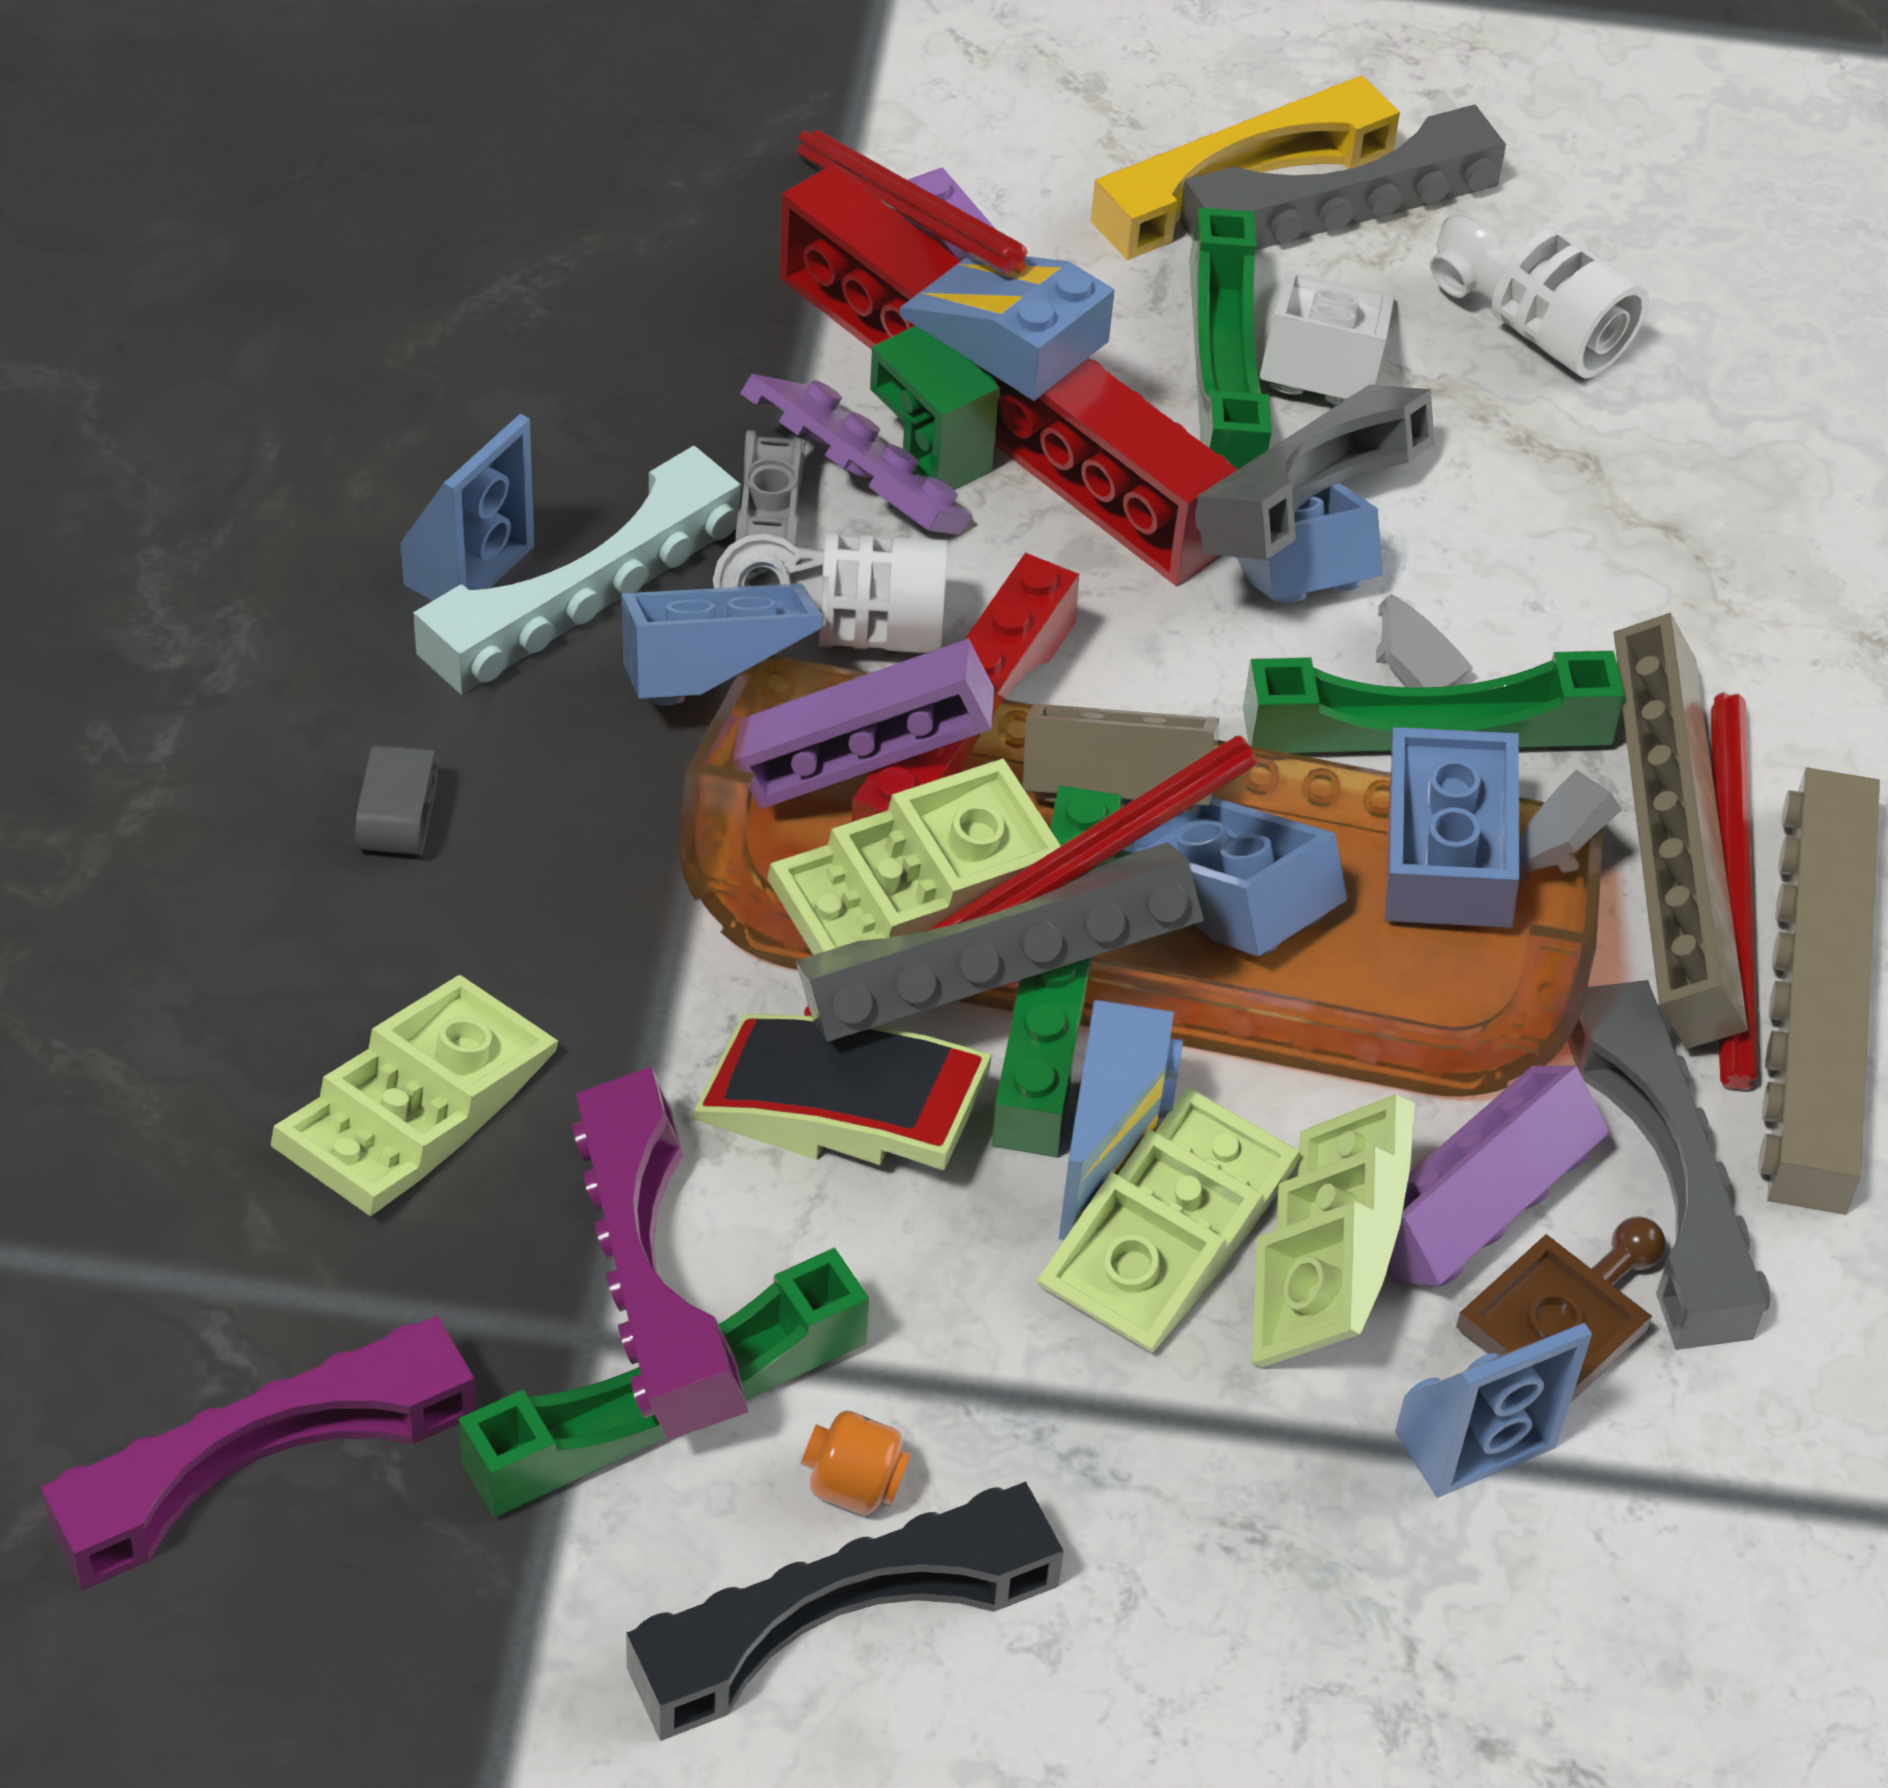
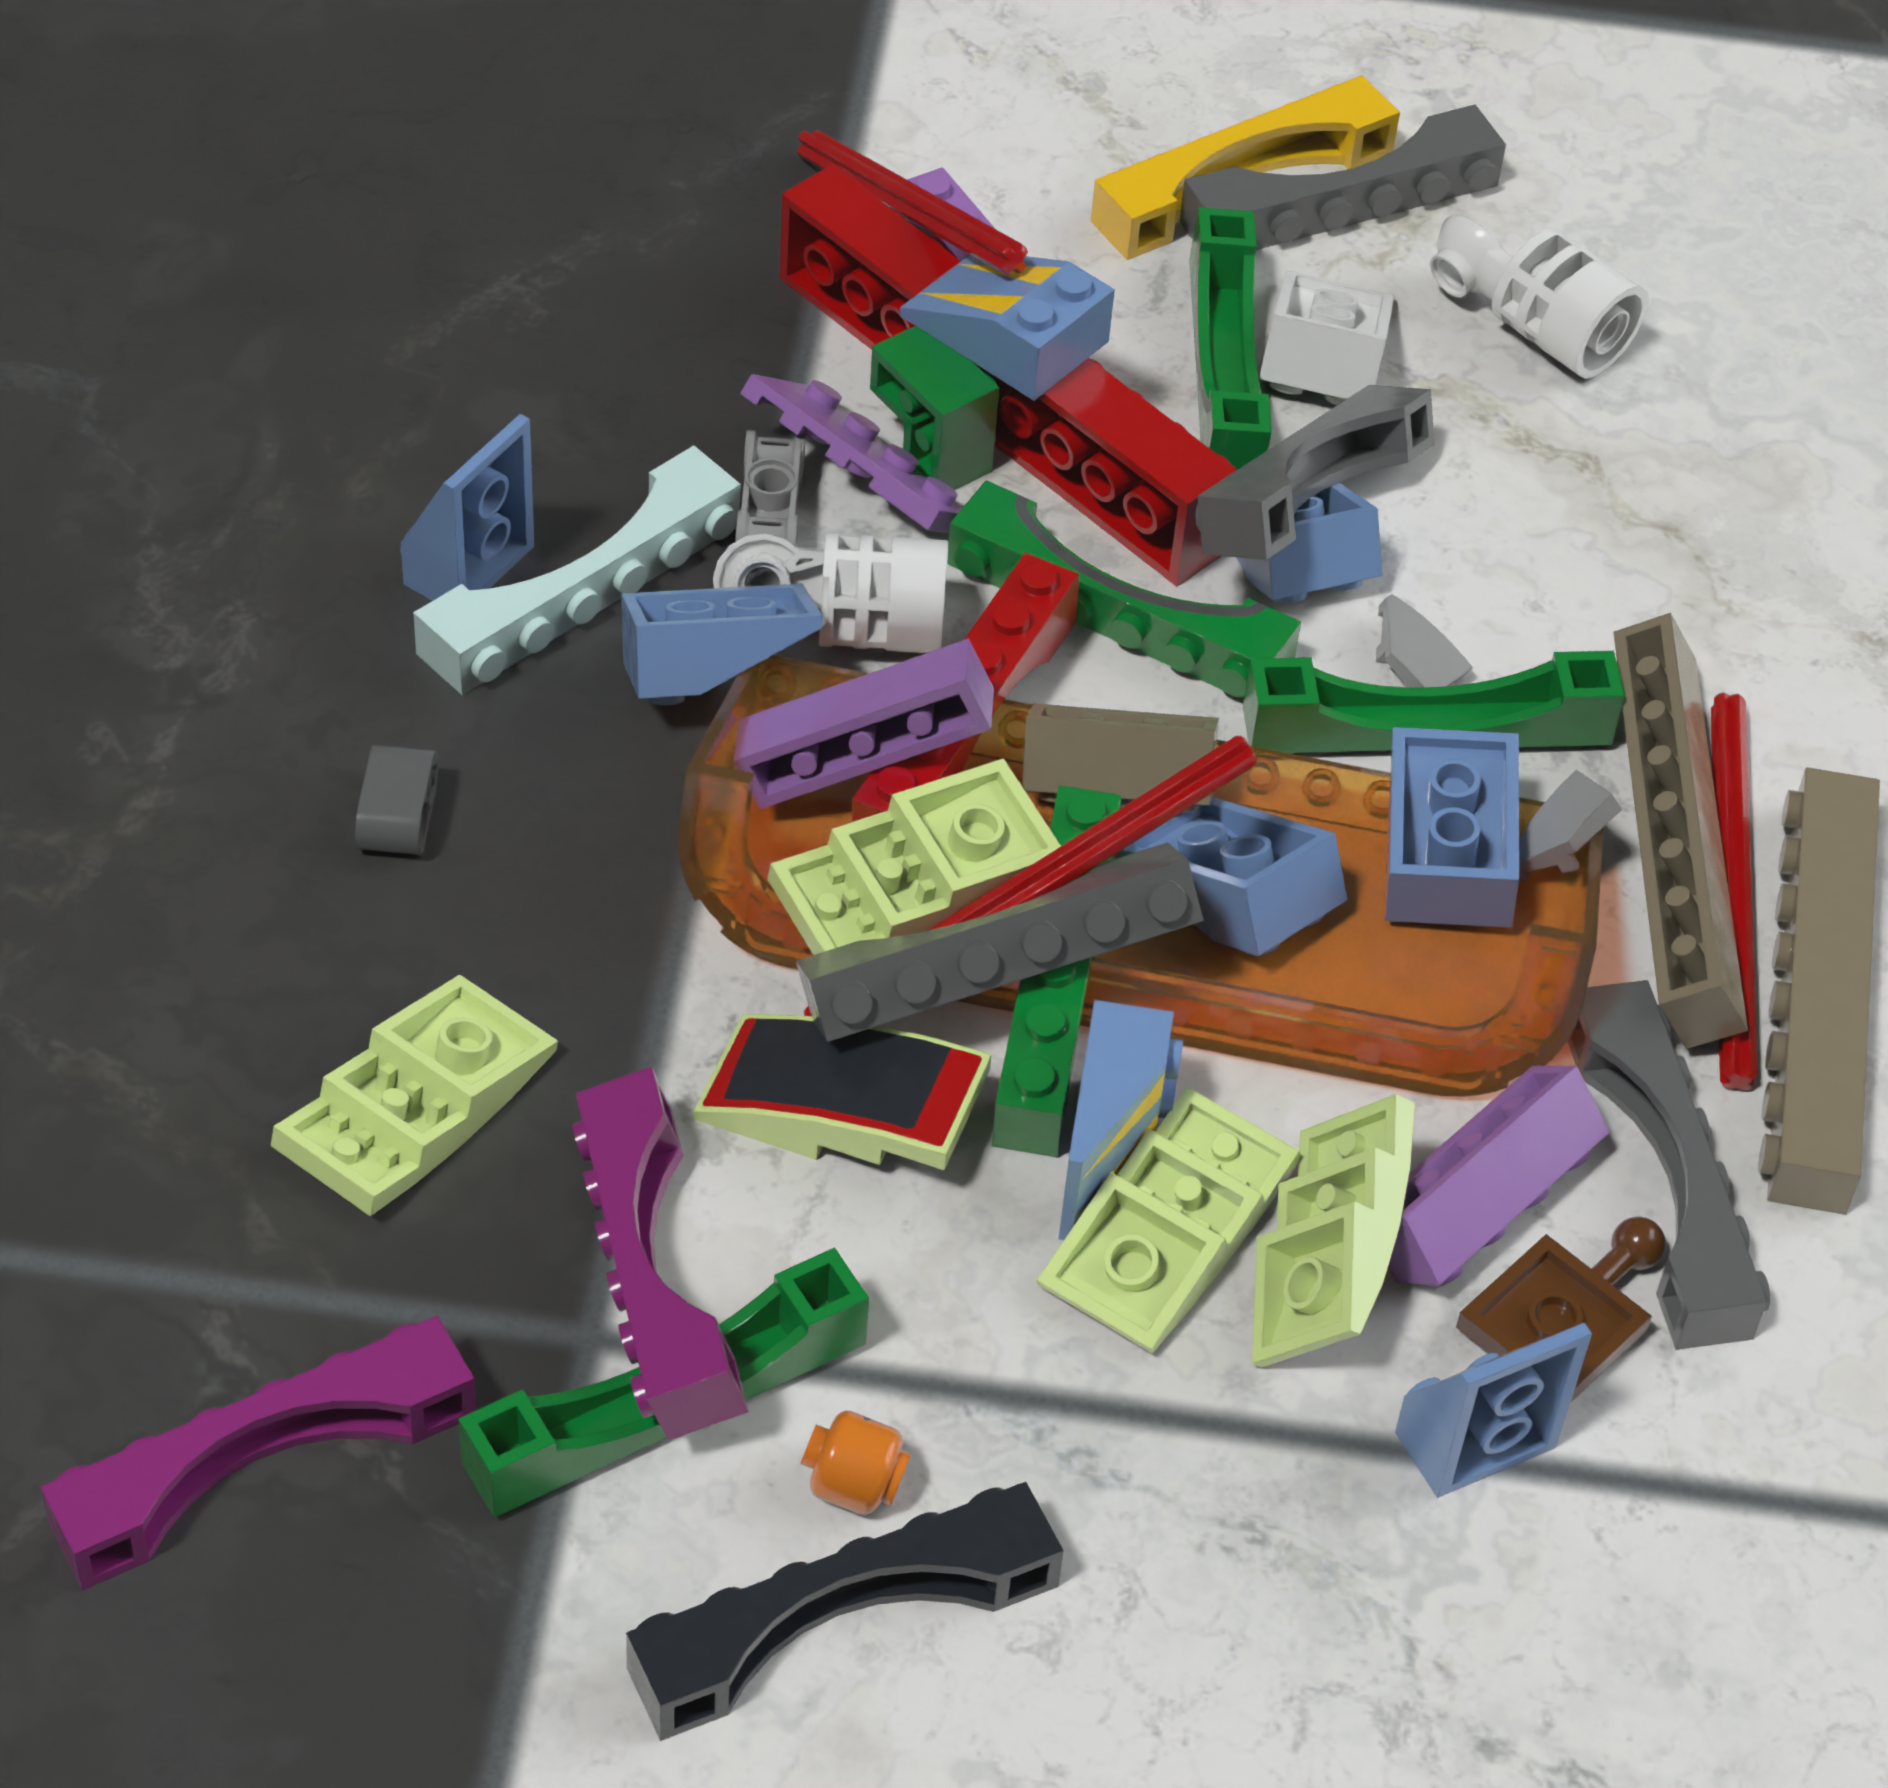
(1189, 636): none -> green arch

